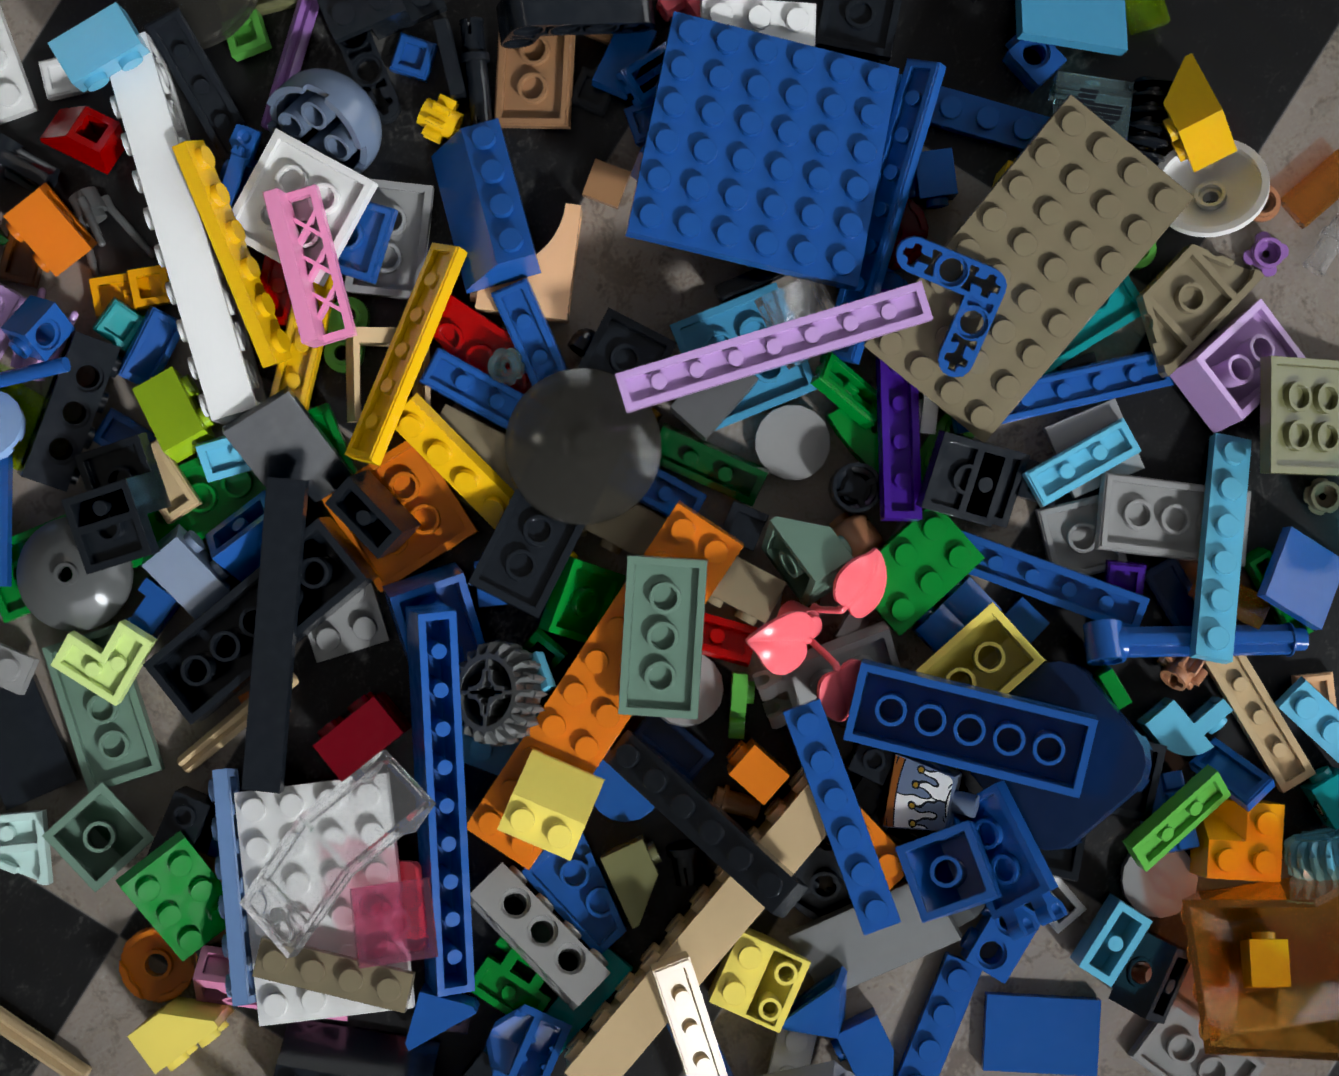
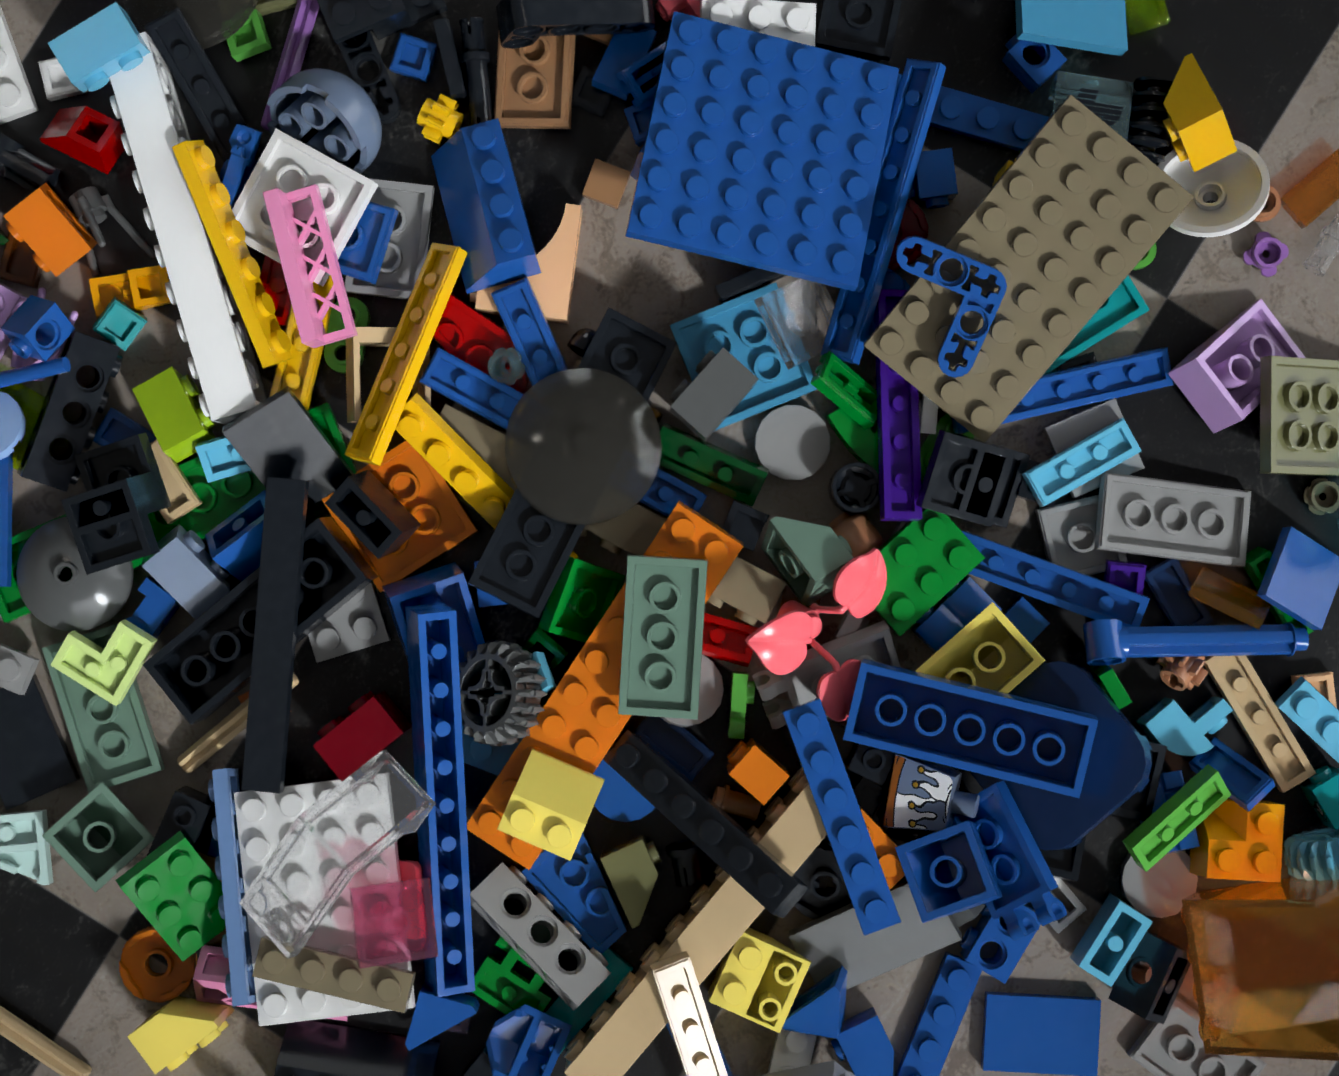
(150, 347): blue tile -> none
(773, 347): lavender plate -> none
(1190, 302): dark tan wing -> none
(1220, 549): medium azure plate -> none
(1265, 961): yellow brick -> none

